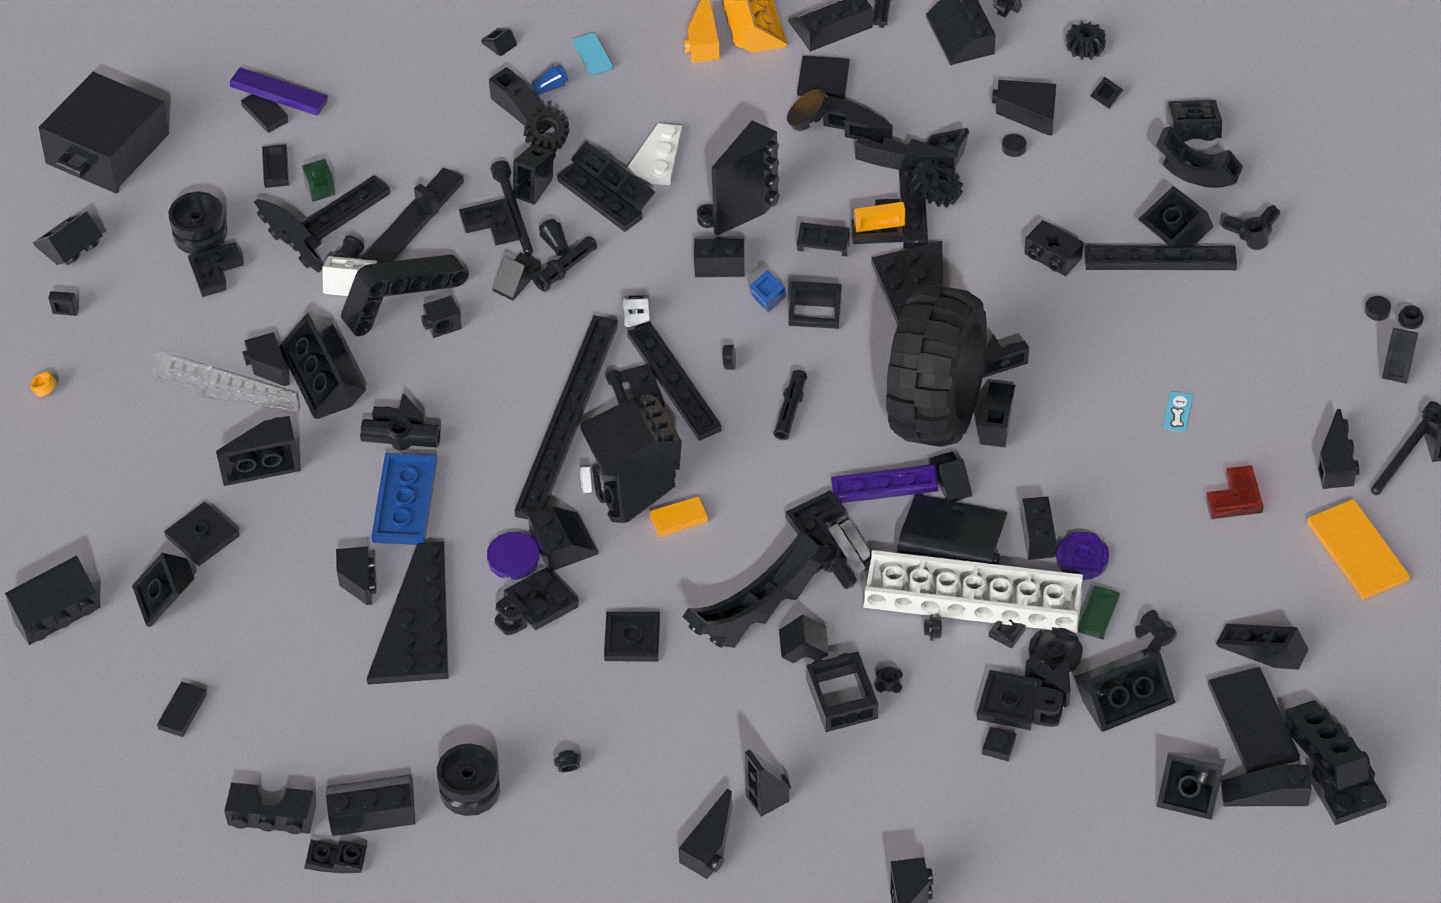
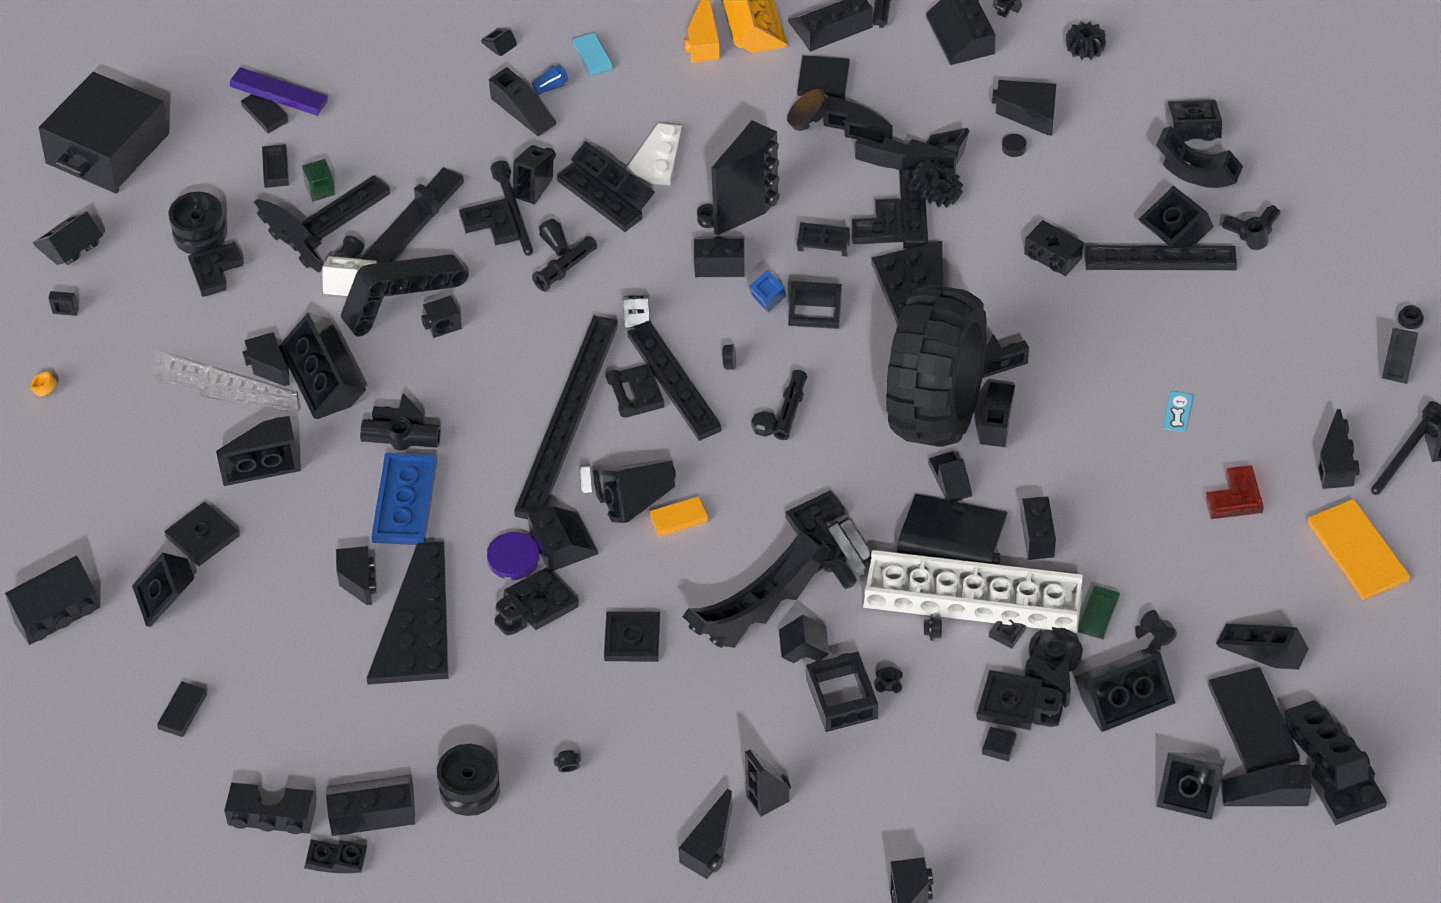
(515, 275): slope -> none
(551, 118): black tyre -> none
(633, 437): black slope -> none
(763, 423): none -> black tile
(879, 217): light orange tile -> none
(885, 484): dark purple tile -> none
(1082, 555): dark purple tile -> none
(1106, 93): black slope -> none
(1378, 308): black tile -> none

